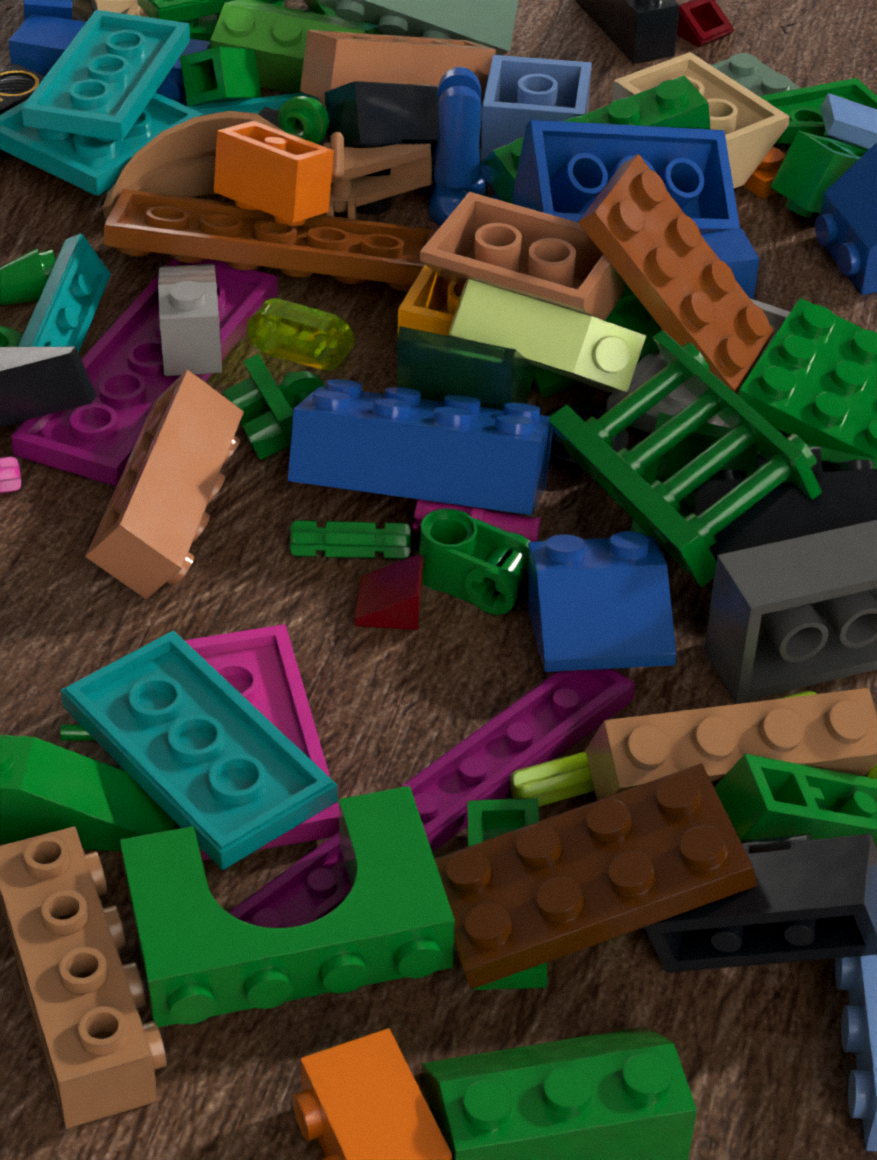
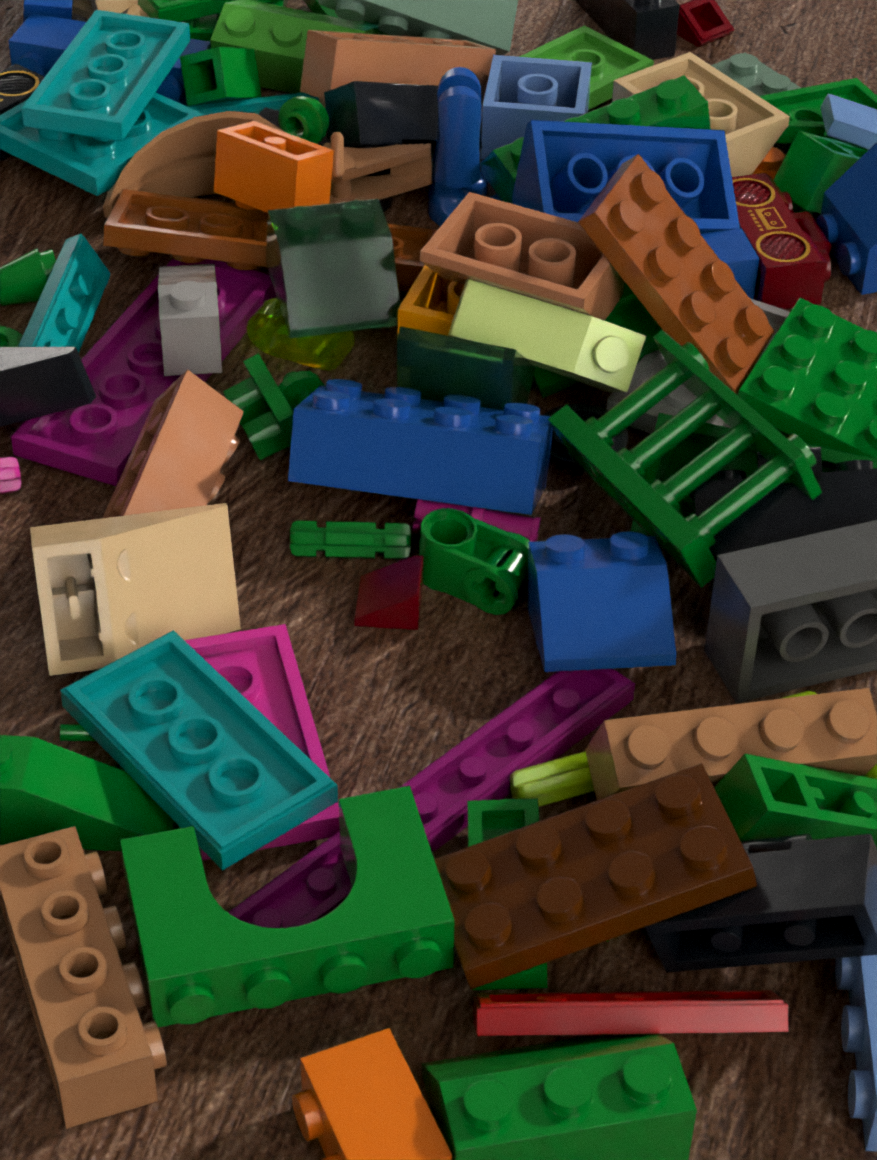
(132, 580): none -> tan slope
(333, 267): none -> clear green slope
(608, 59): none -> bright green plate
(629, 1012): none -> red tile
(788, 244): none -> dark red piece

